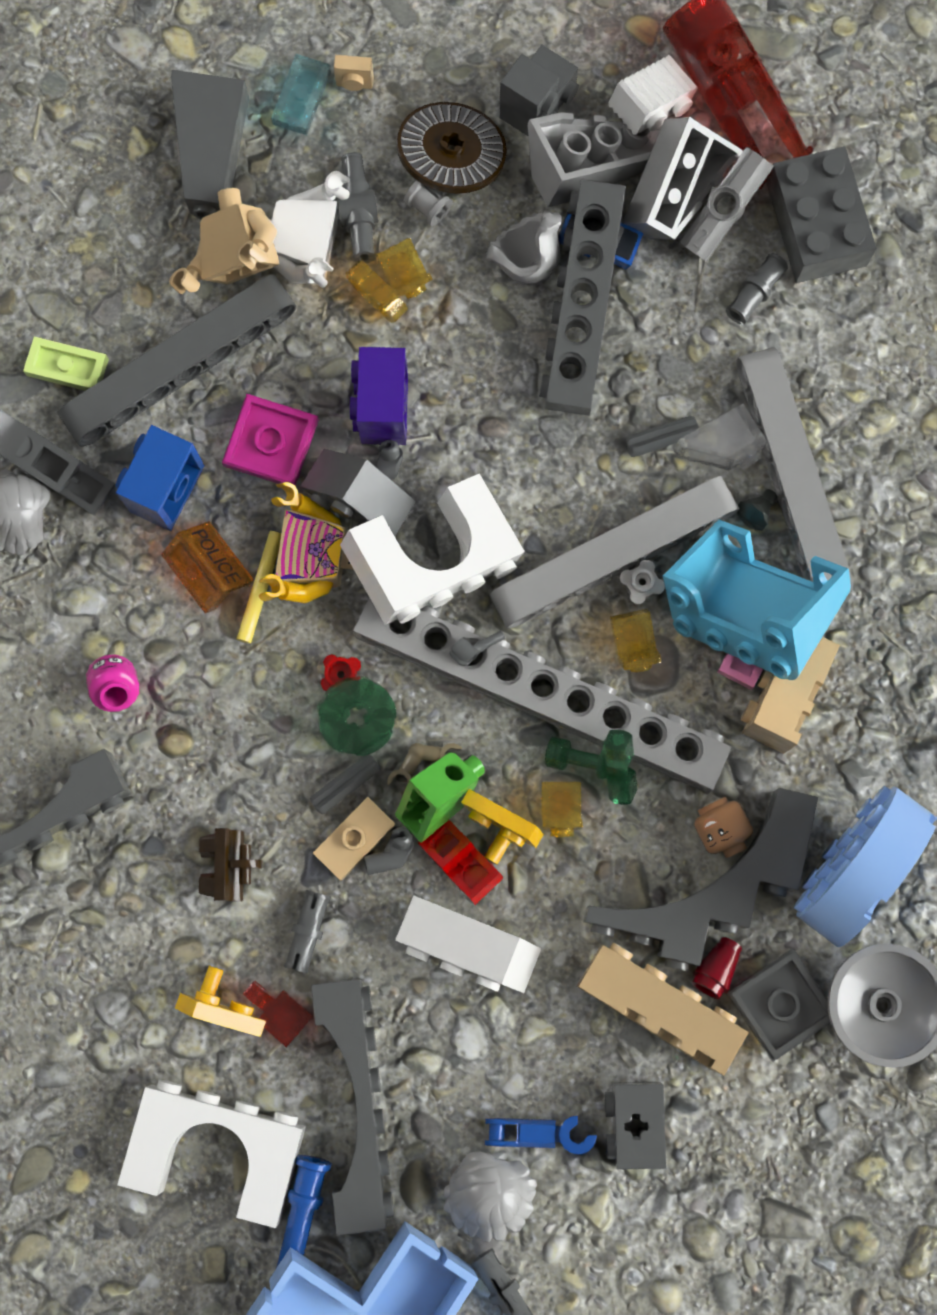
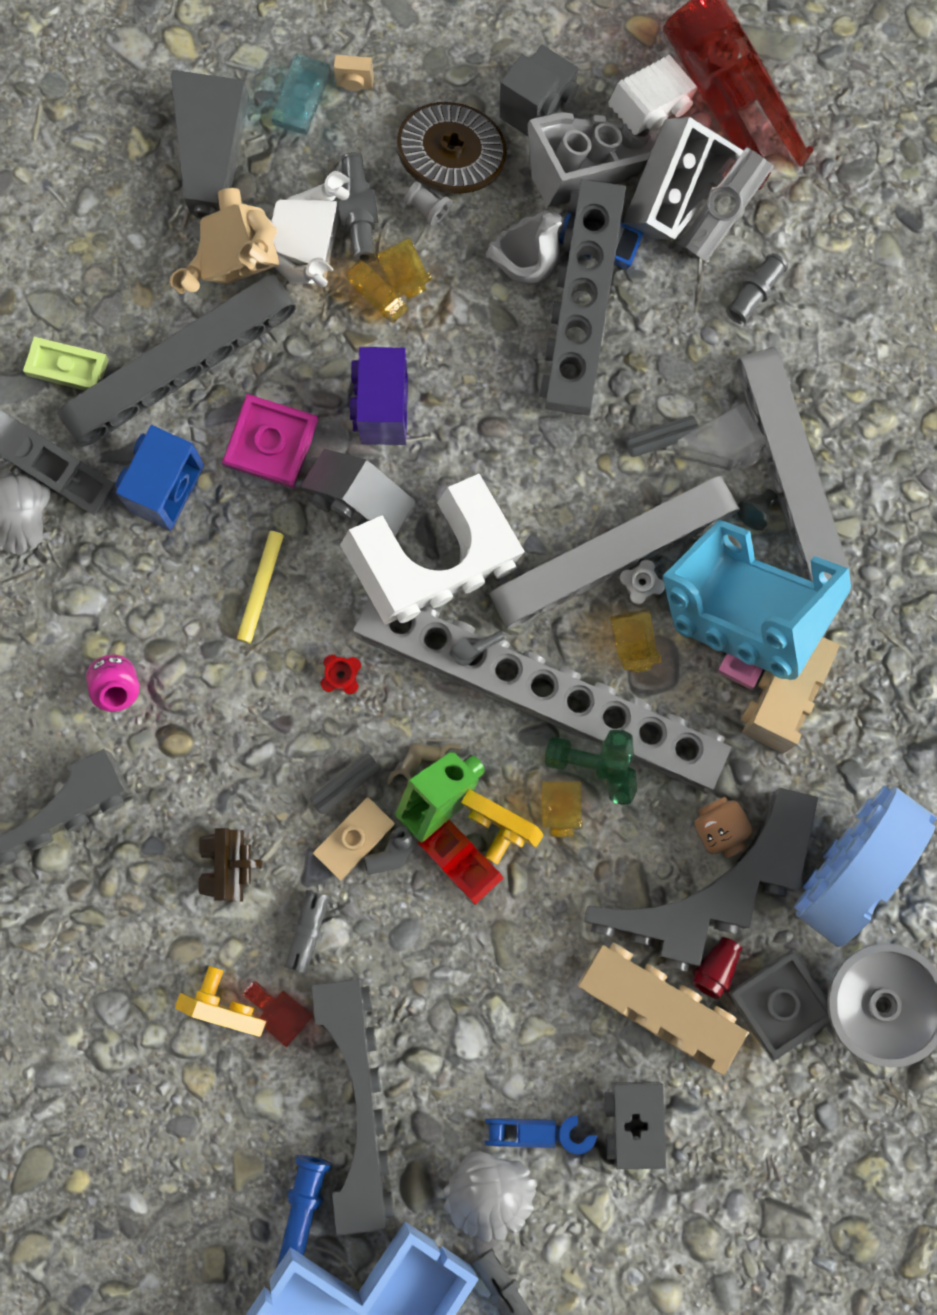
(205, 565): clear orange panel -> none
(269, 1143): white arch -> none
(309, 550): torso -> none
(335, 708): clear green plate -> none
(389, 458): dark grey arm -> none
(467, 945): white wedge -> none
(820, 214): dark grey brick -> none

